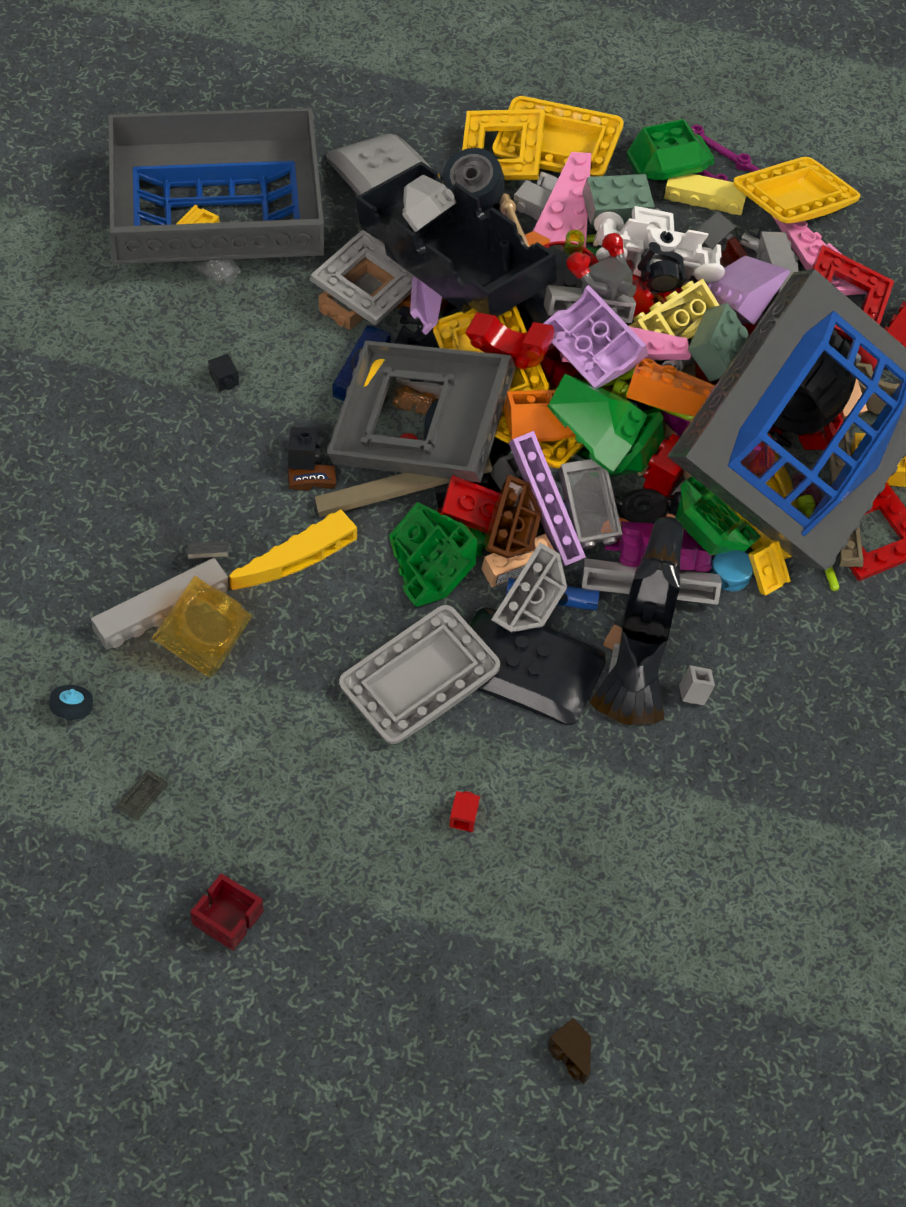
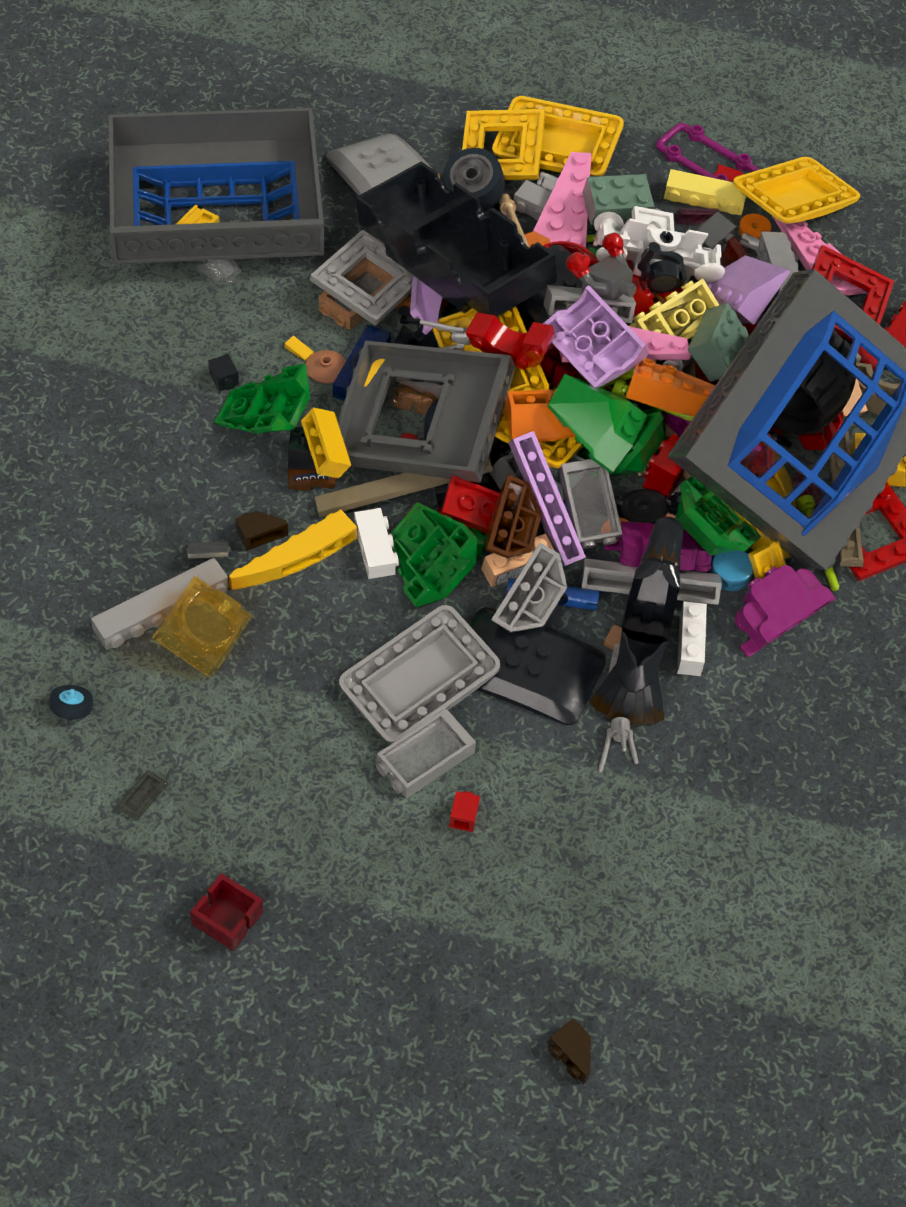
(259, 529): none -> dark brown slope
(268, 405): none -> green wedge
(298, 348): none -> yellow piece
(324, 372): none -> nougat dish
(325, 443): none -> yellow brick
(375, 543): none -> white brick
(425, 201): light grey wedge -> none
(425, 753): none -> window
(458, 334): none -> light grey plant
(574, 235): clear neon green beam -> none
(621, 733): none -> light grey plant
(669, 151): green piece -> none
(692, 639): none -> white brick
(693, 215): none -> clear pink slope
(696, 685): light grey brick -> none
(729, 172): none -> red piece
(754, 220): none -> orange piece
(779, 605): none -> magenta brick

